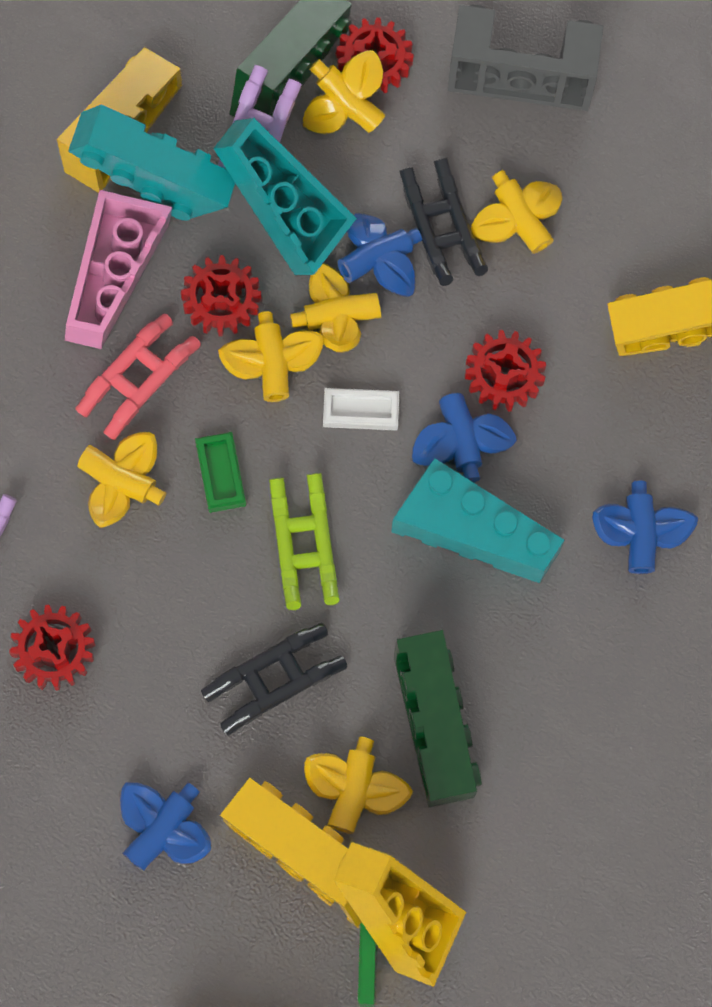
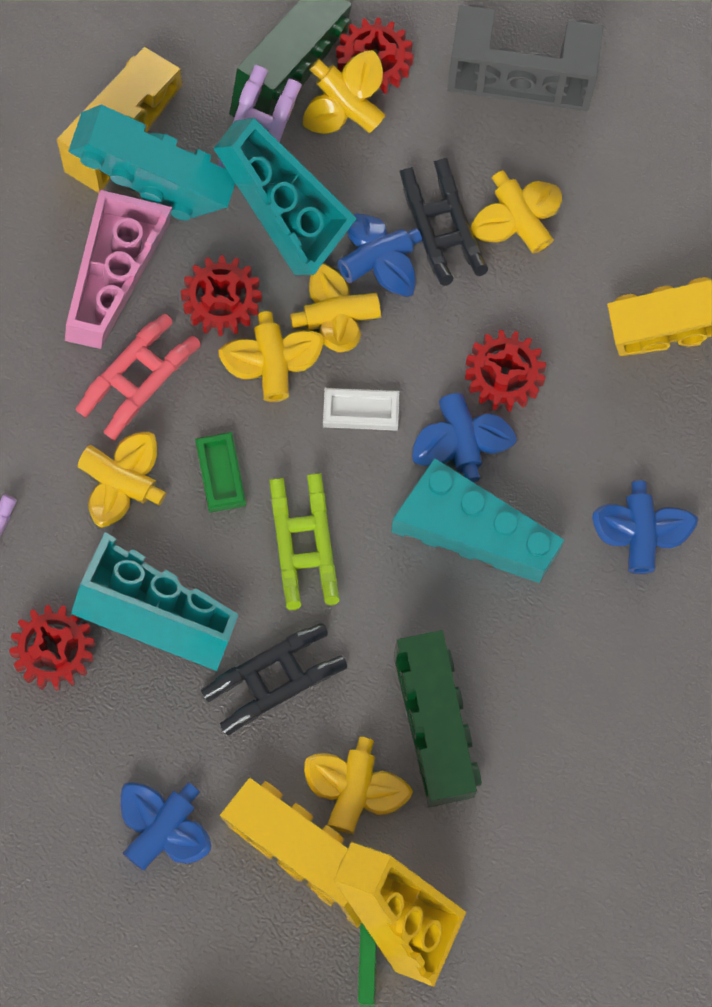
(152, 606): none -> teal wedge

